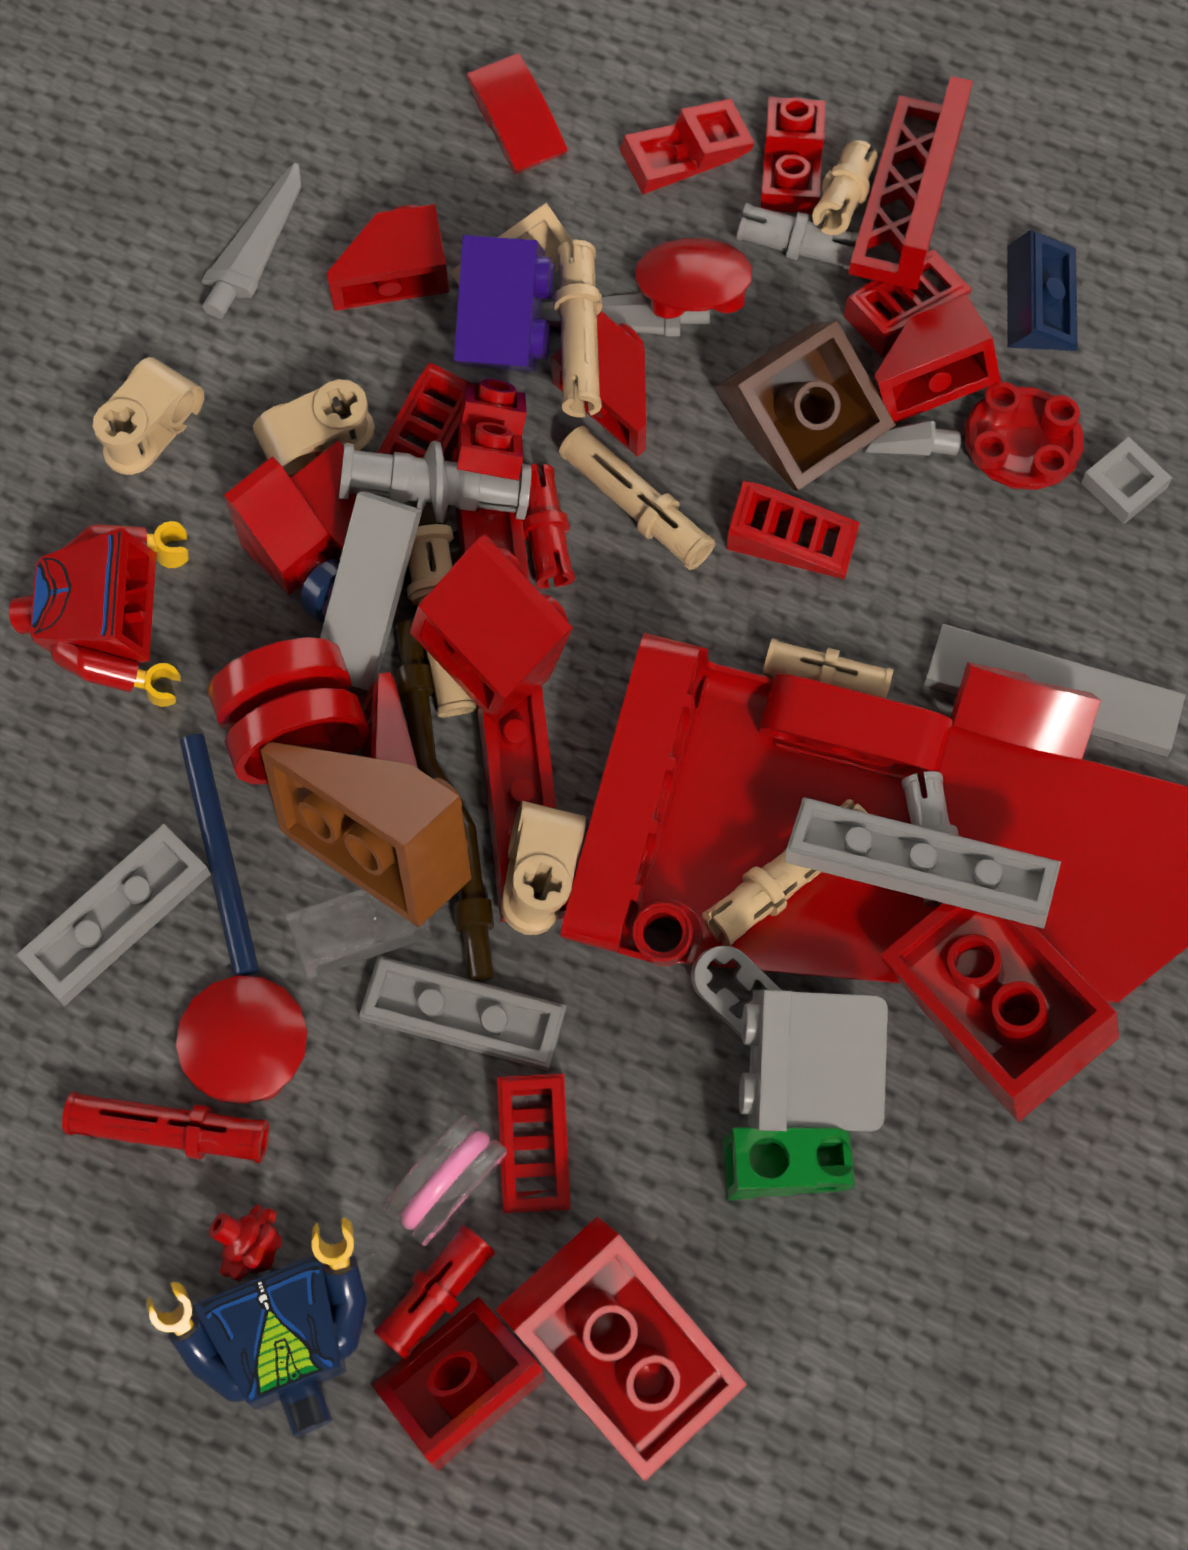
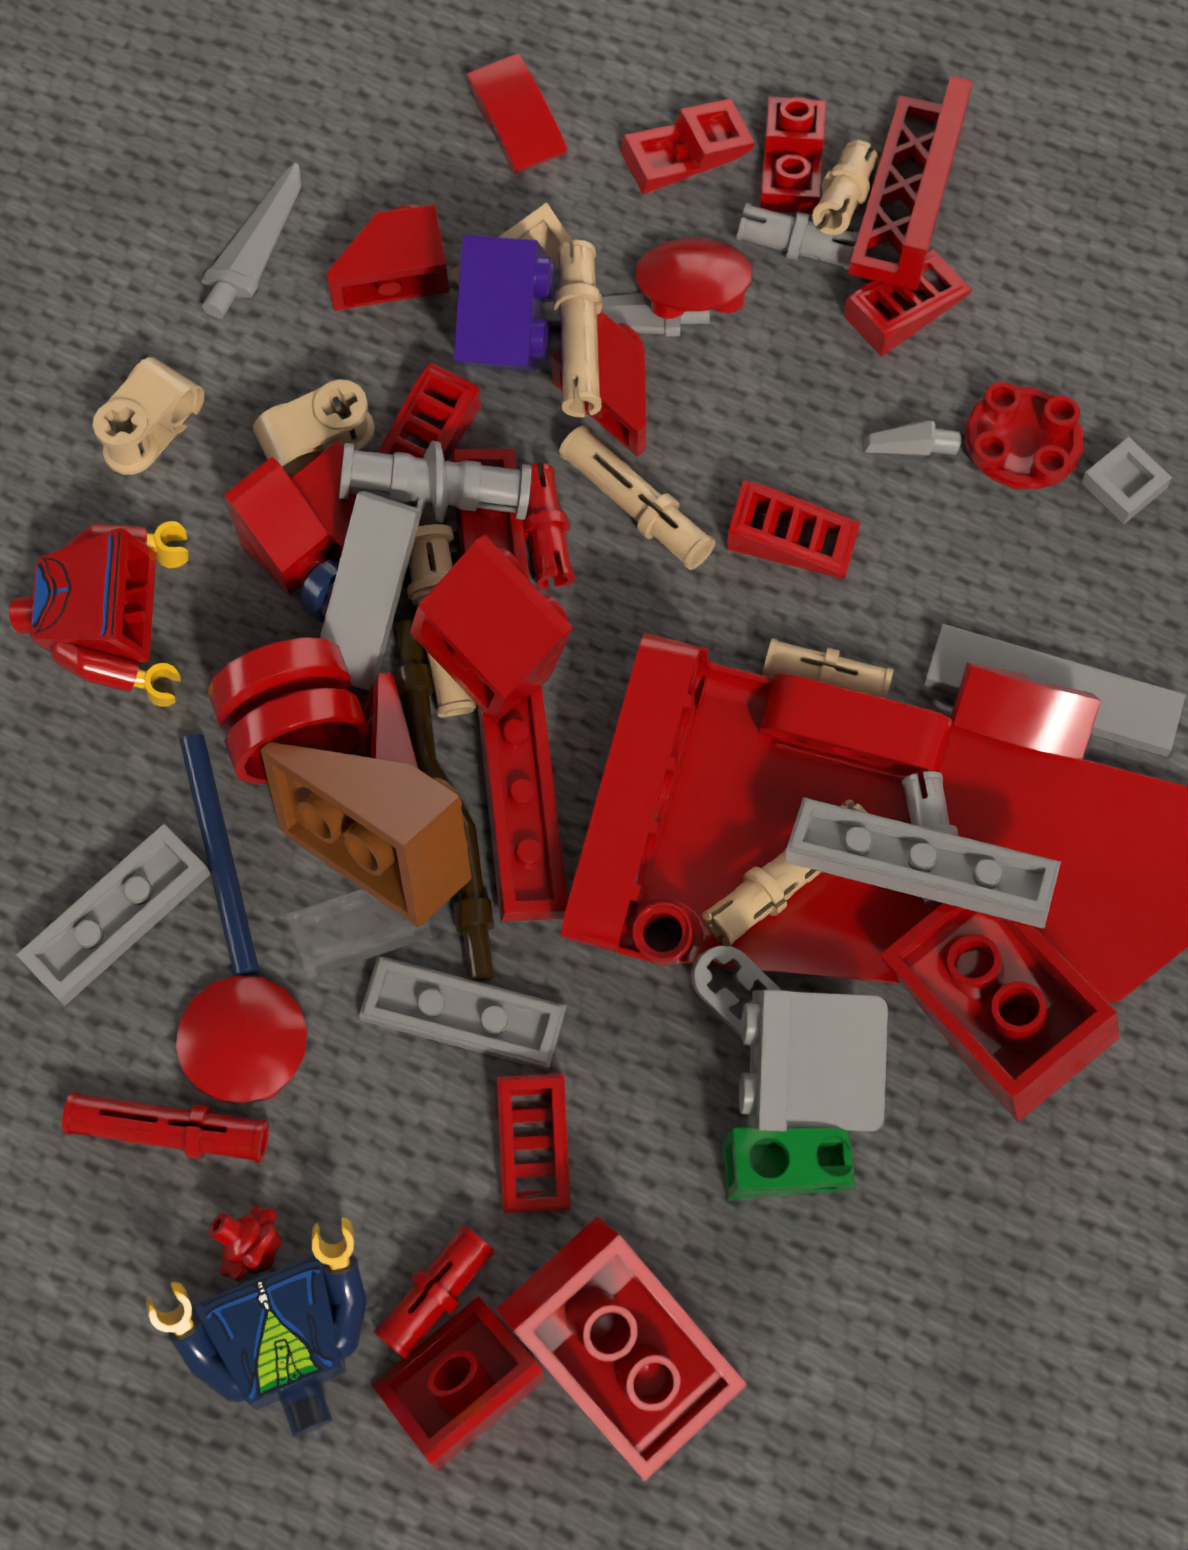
(445, 1180): clear head -> none
(491, 429): red slope -> none
(541, 860): tan piece -> none
(806, 403): reddish brown slope -> none
(937, 360): red slope -> none
(1039, 296): dark blue slope -> none

